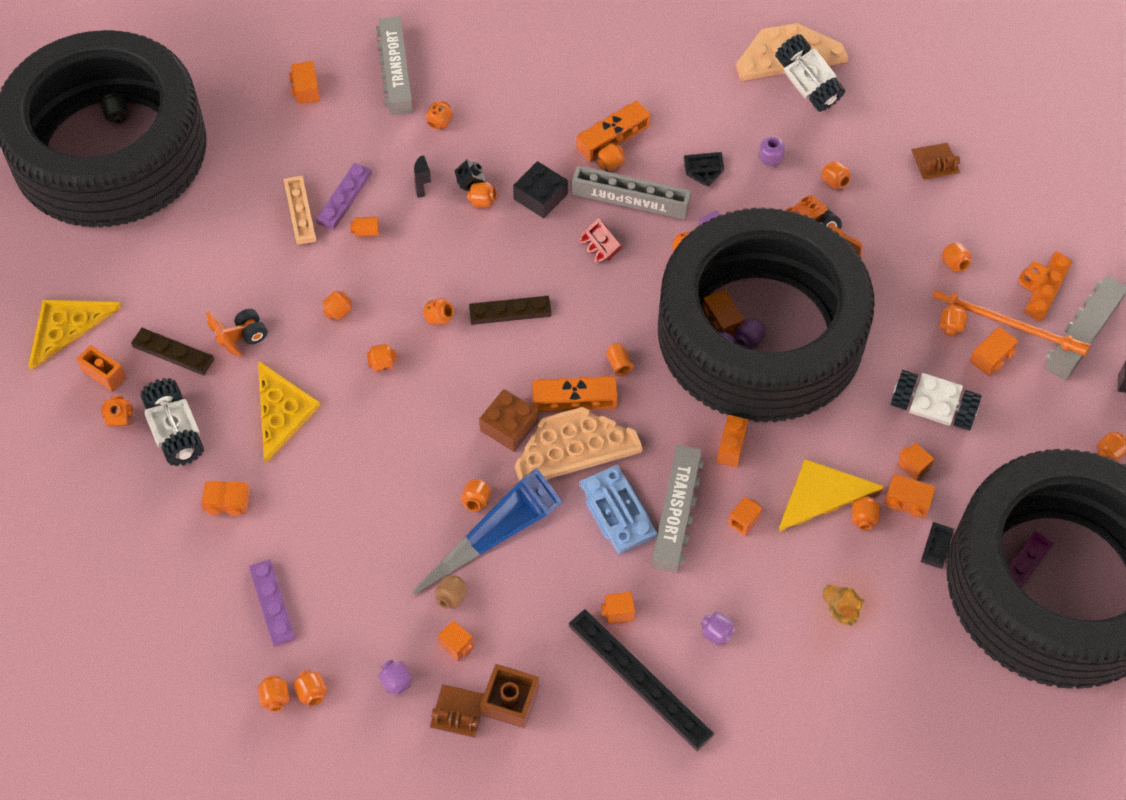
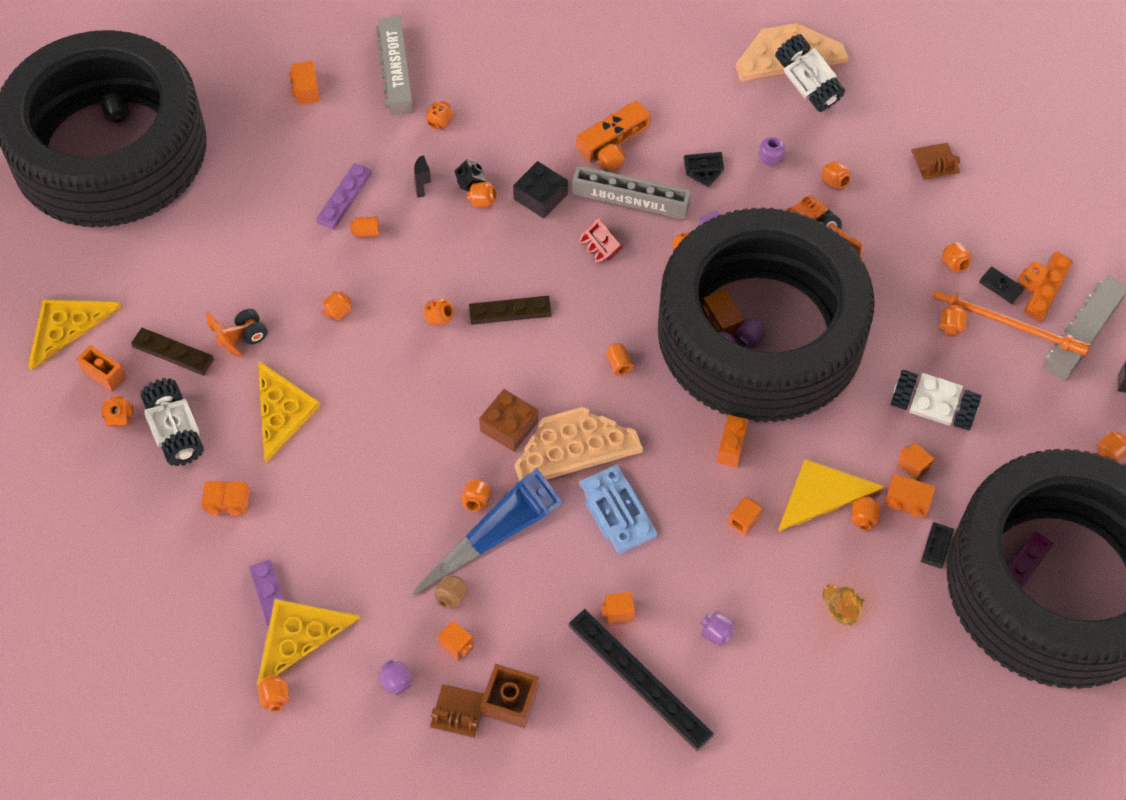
(296, 632): none -> yellow tile
(299, 210): light nougat plate -> none
(310, 688): orange head -> none
(381, 357): orange head -> none
(570, 394): orange brick -> none
(676, 509): light grey brick -> none
(994, 351): orange brick -> none
(1001, 285): none -> black plate

